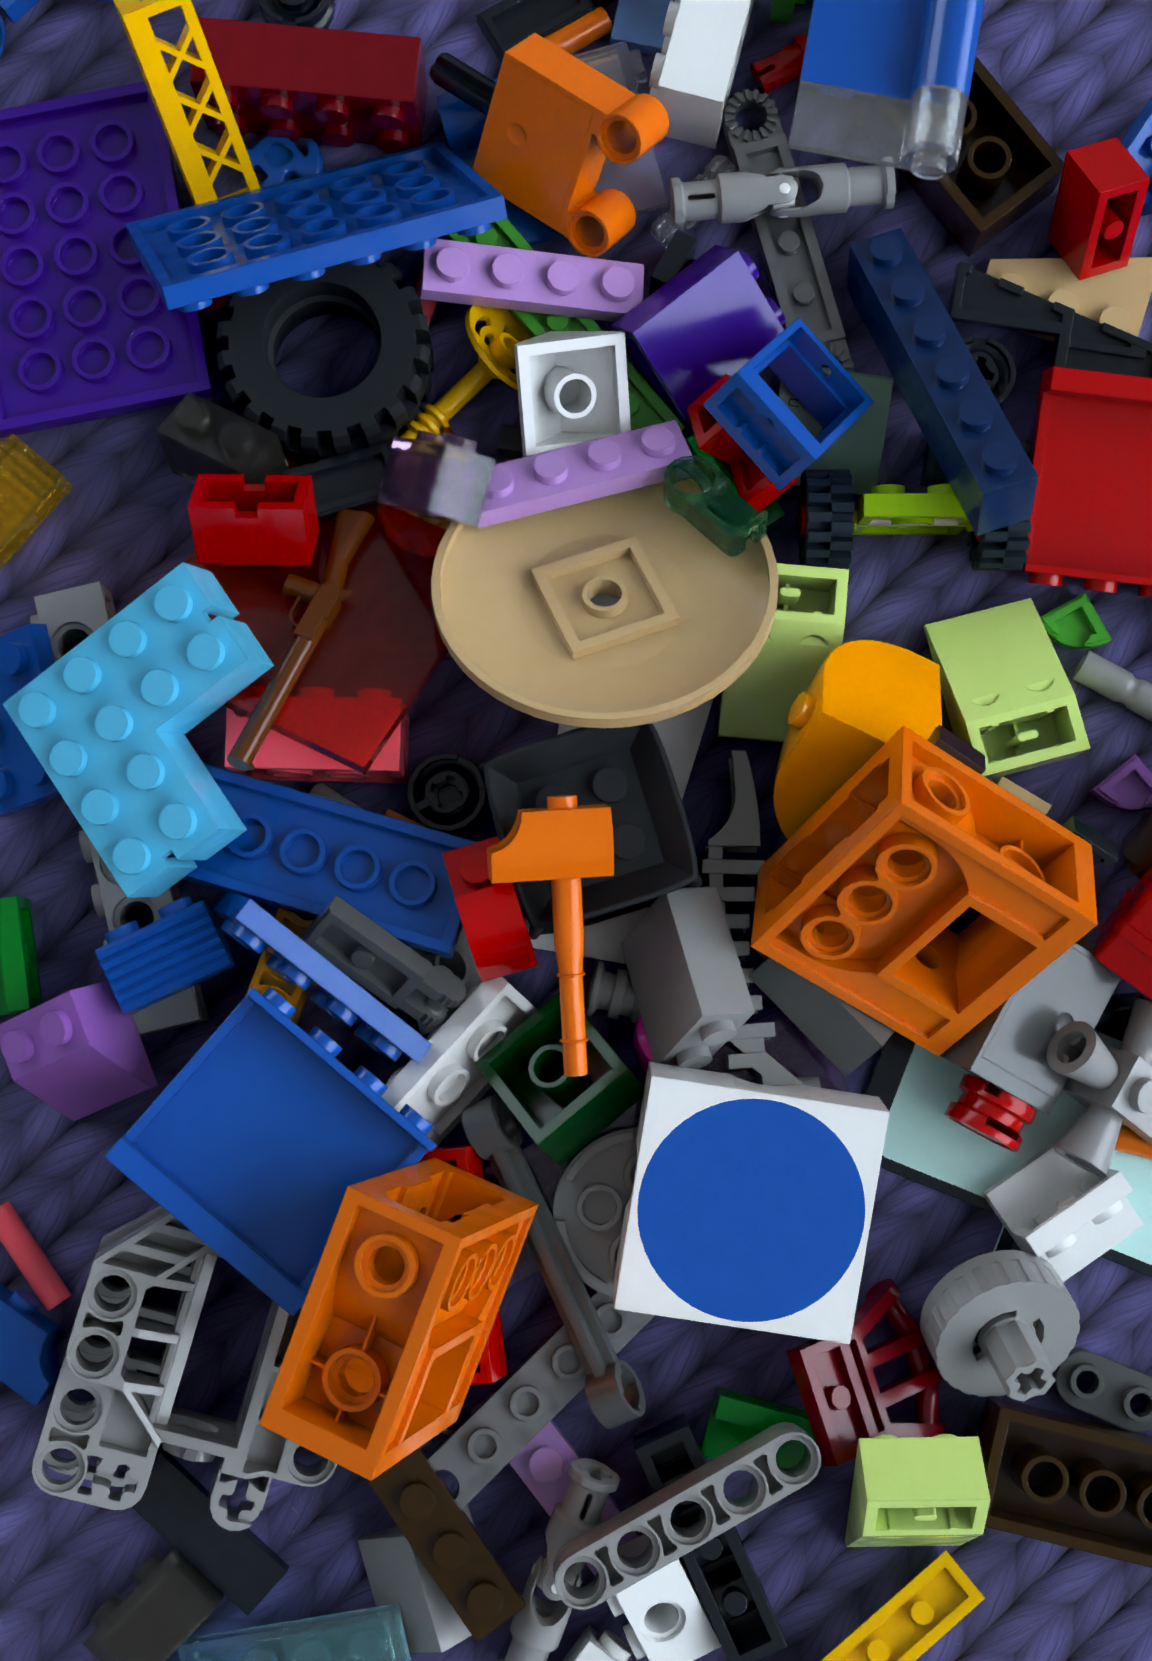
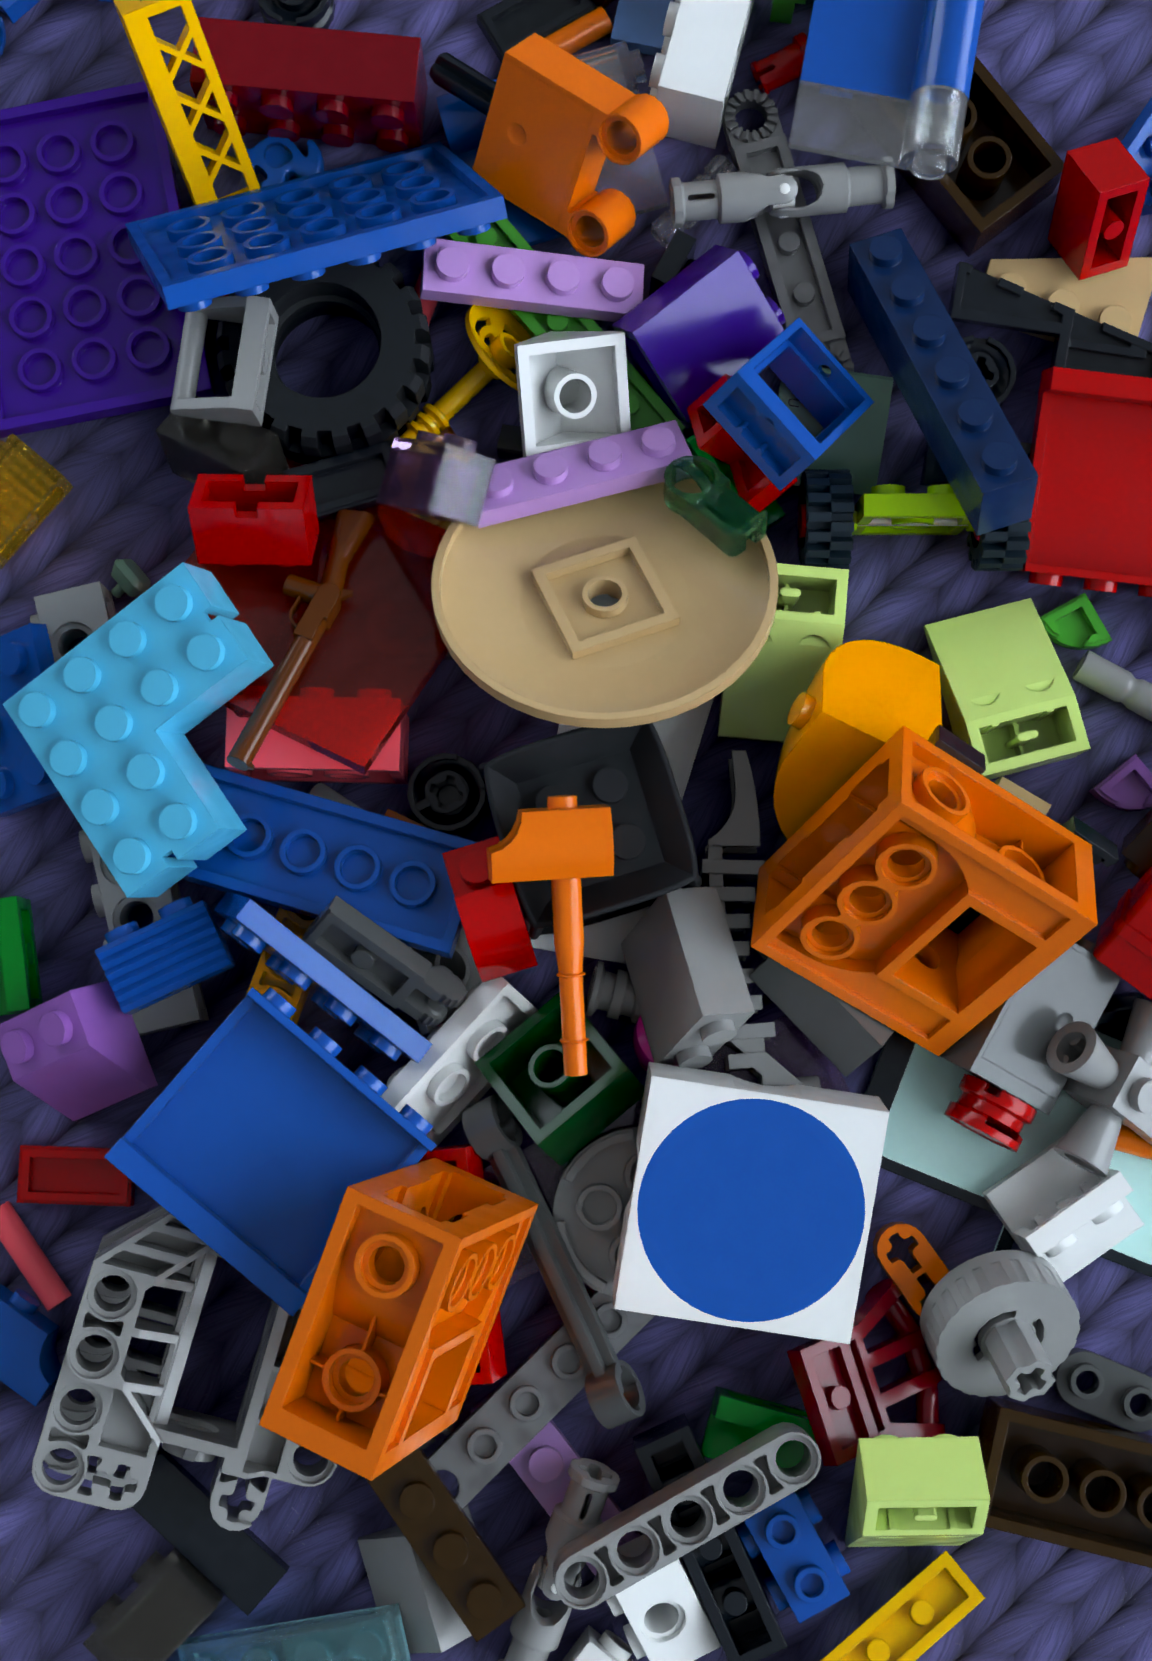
(71, 1177): none -> red tile
(129, 578): none -> sand green rock
(252, 367): none -> light grey tile
(802, 1567): none -> blue brick
(921, 1251): none -> orange beam

